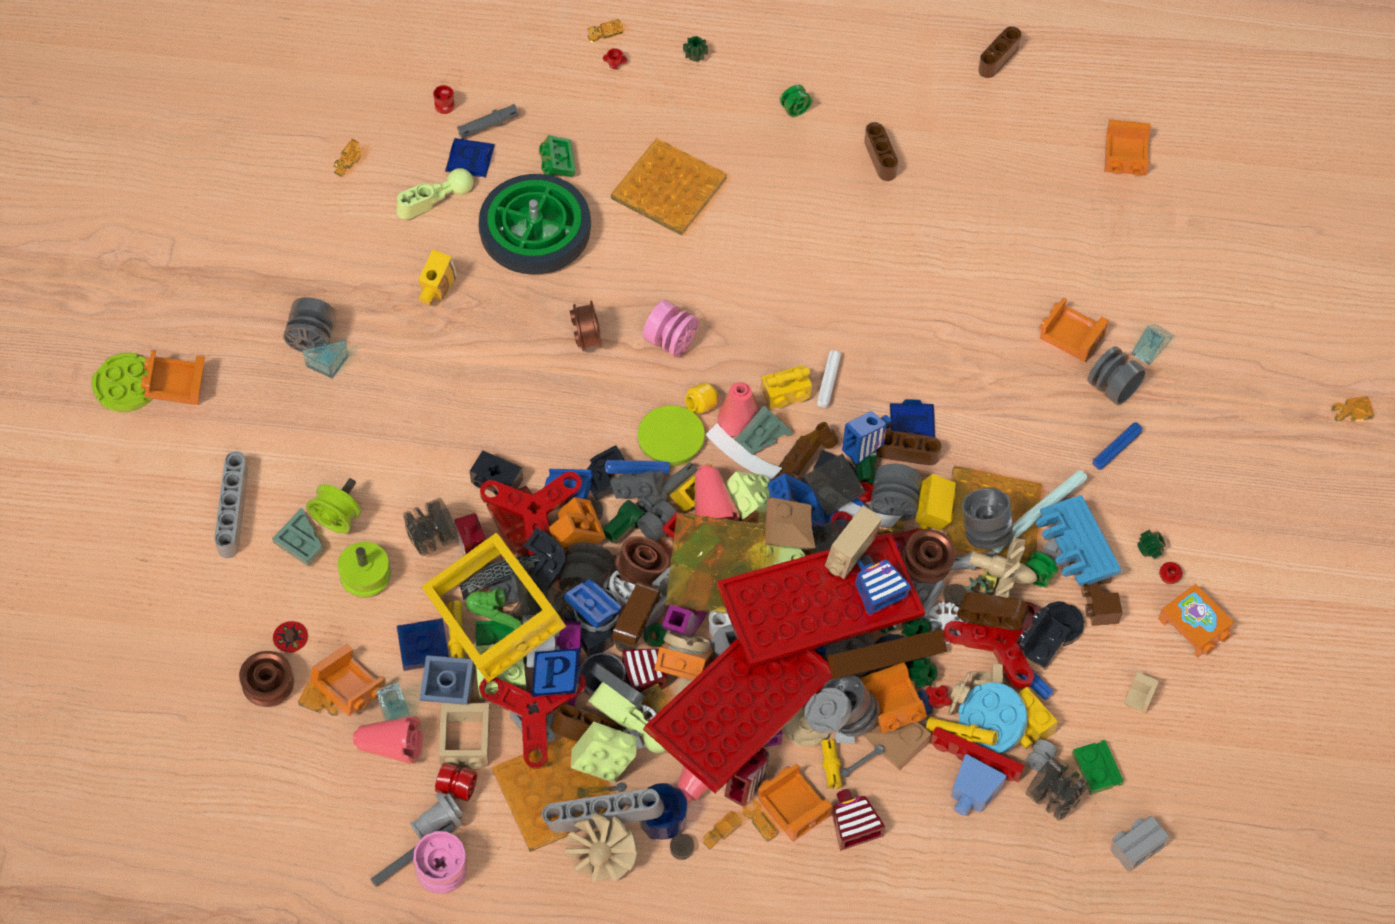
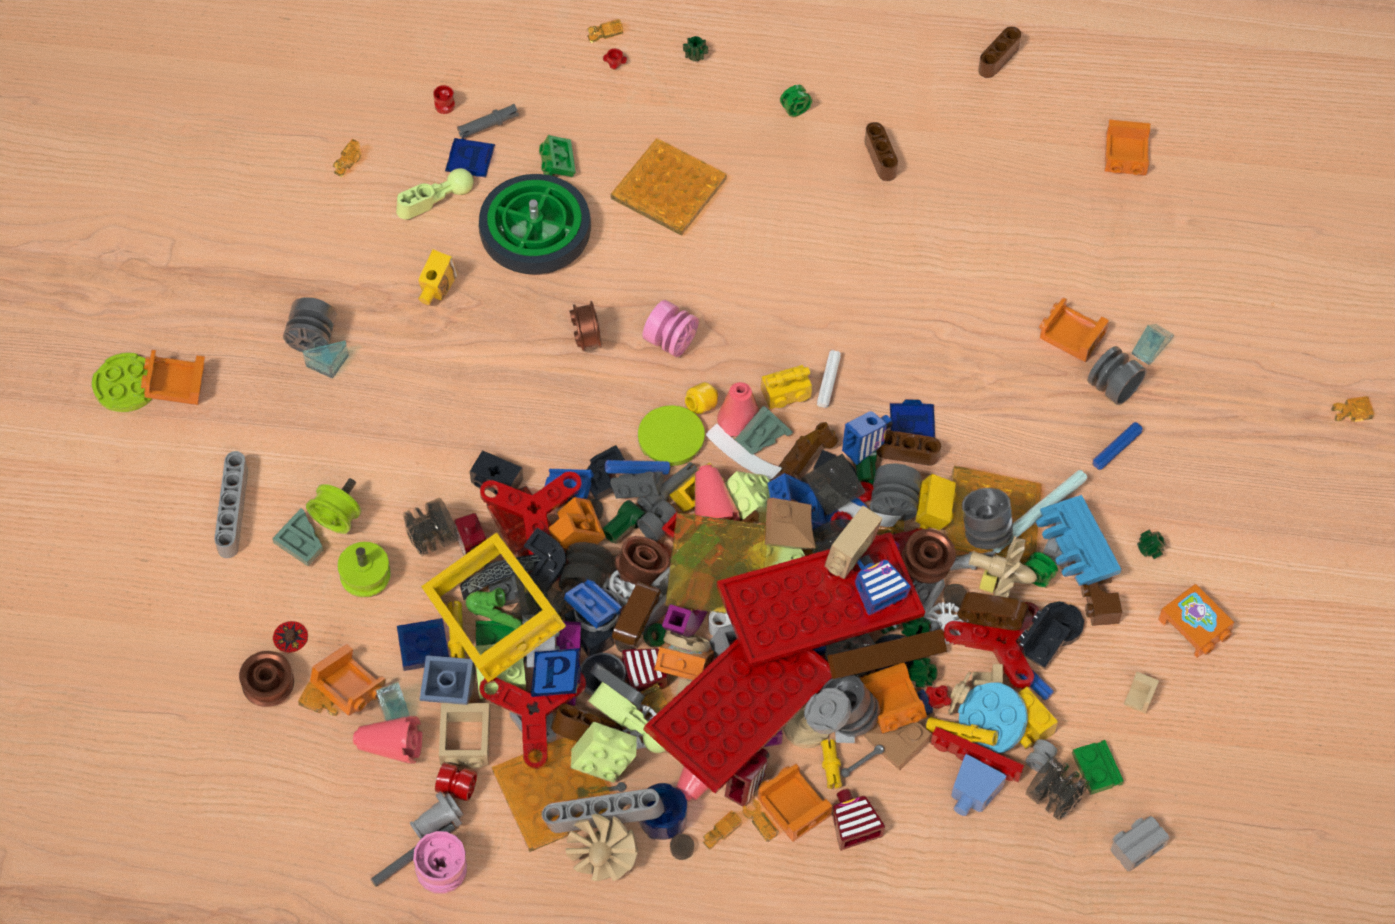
(975, 583): dark green gear -> none
(1167, 577): red plate -> none

